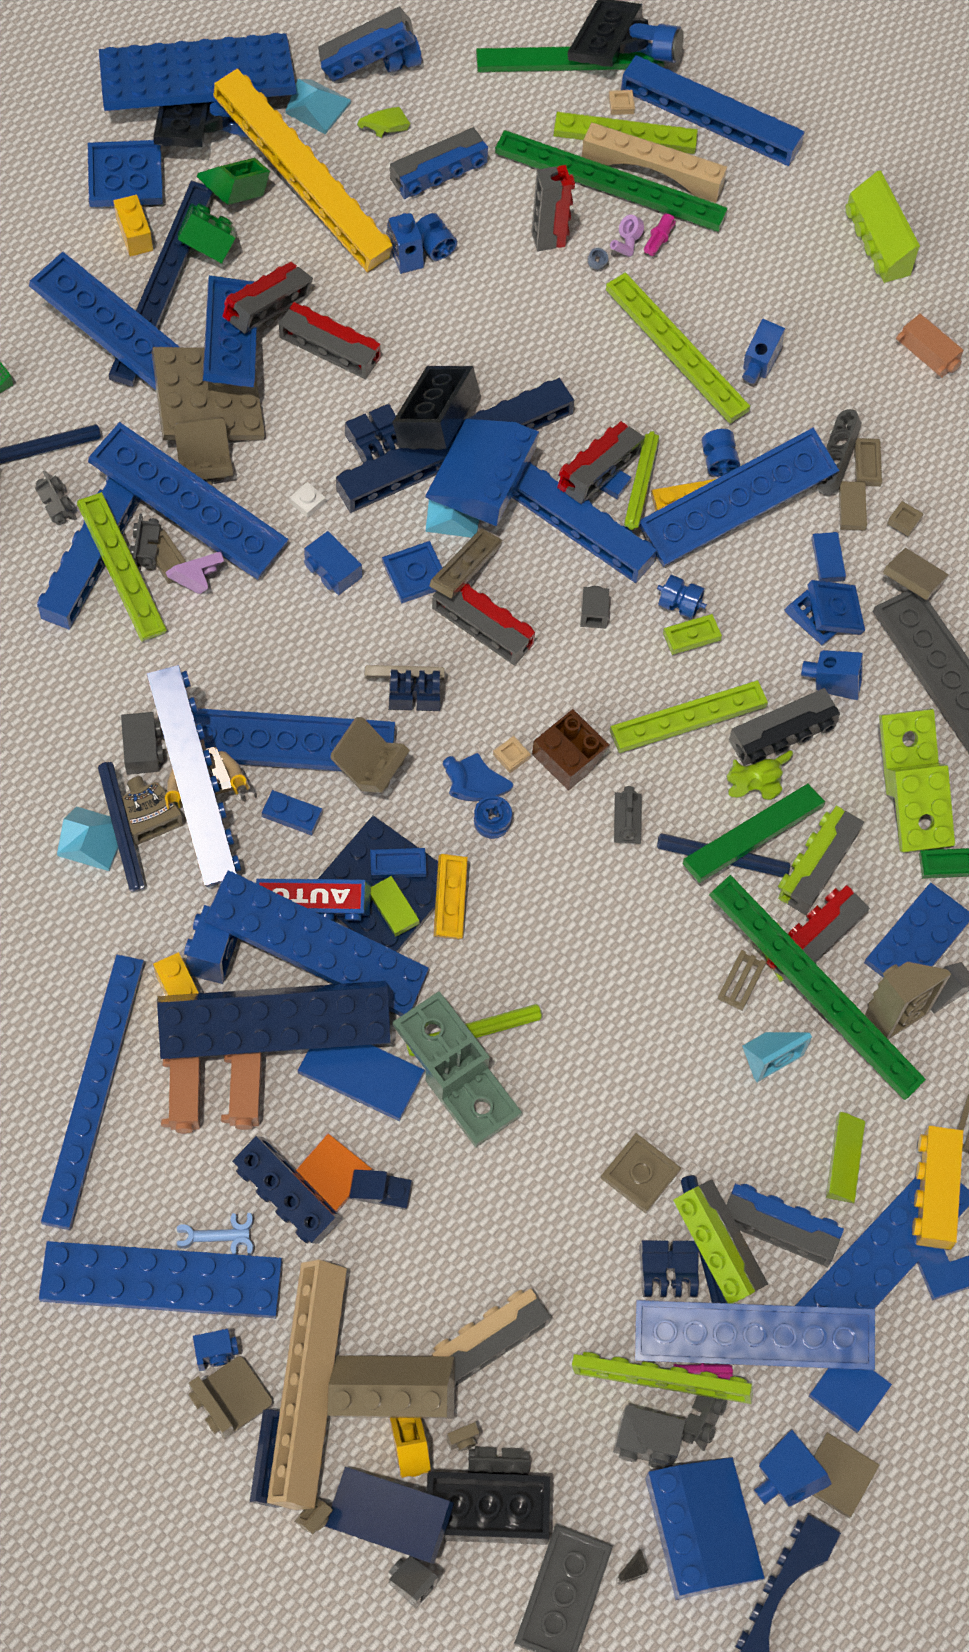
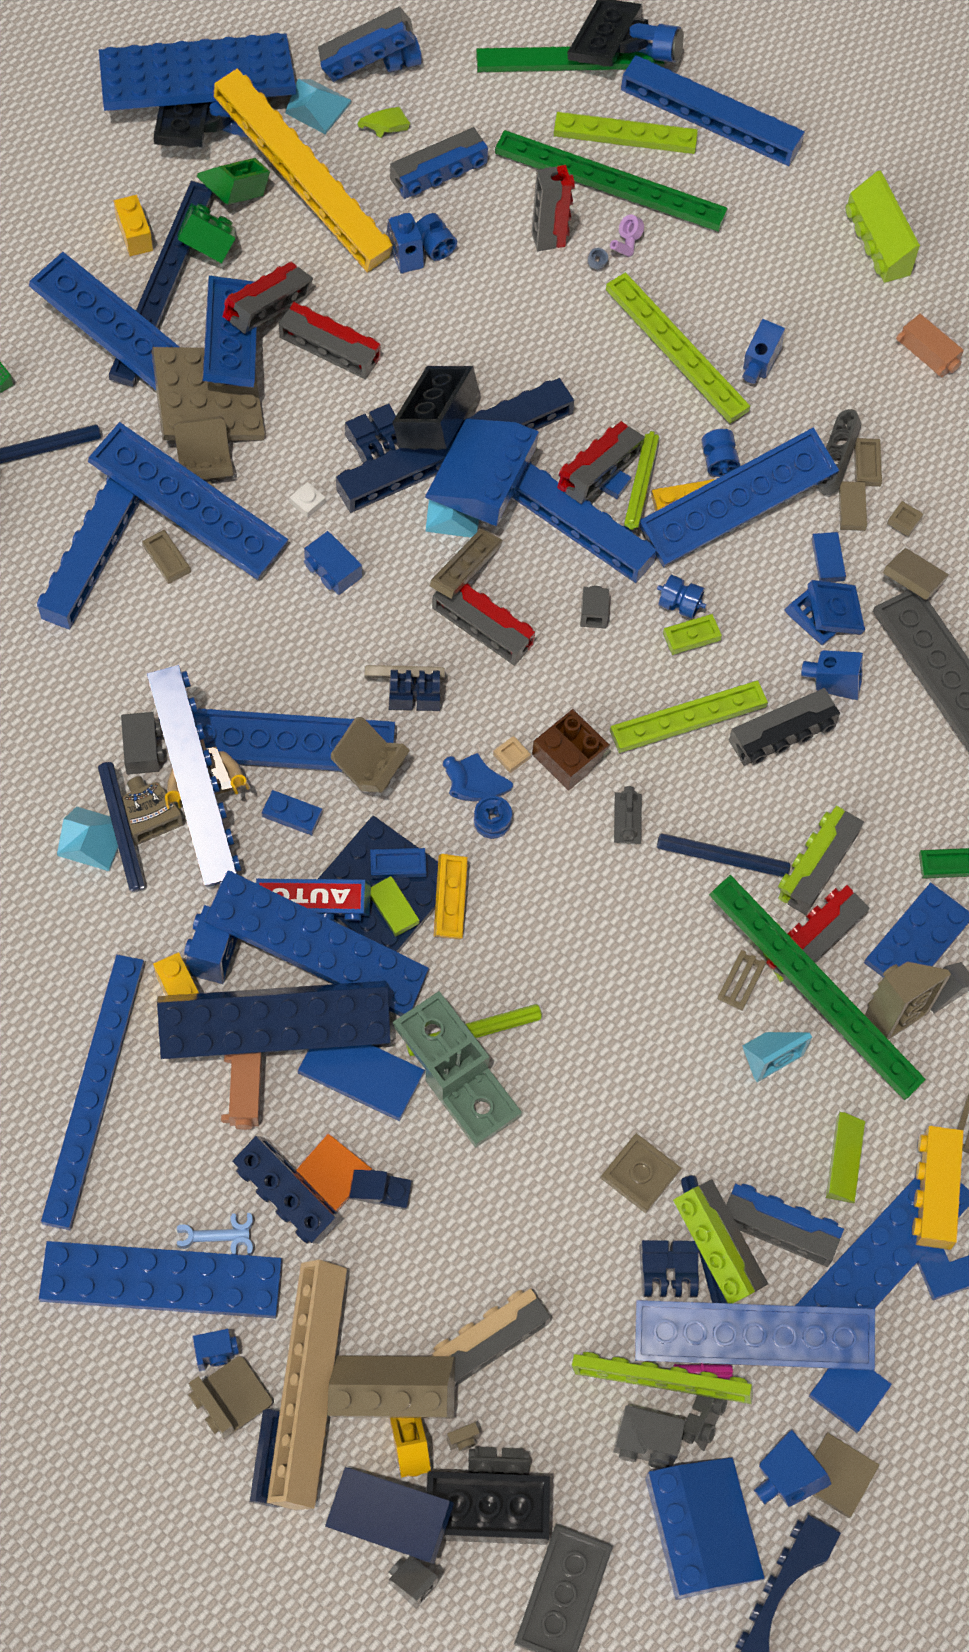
(52, 489): dark grey hinge -> none
(121, 566): lime tile -> none
(124, 170): blue plate -> none
(144, 533): dark grey hinge -> none
(183, 1094): nougat brick -> none
(192, 573): lavender slope -> none
(314, 1519): dark tan plate -> none
(412, 571): blue tile -> none
(621, 102): tan tile -> none
(634, 1570): clear smoke slope -> none
(659, 234): dark pink axle -> none
(696, 174): tan arch -> none
(753, 833): green tile -> none
(759, 776): lime animal -> none
(917, 780): lime bracket -> none

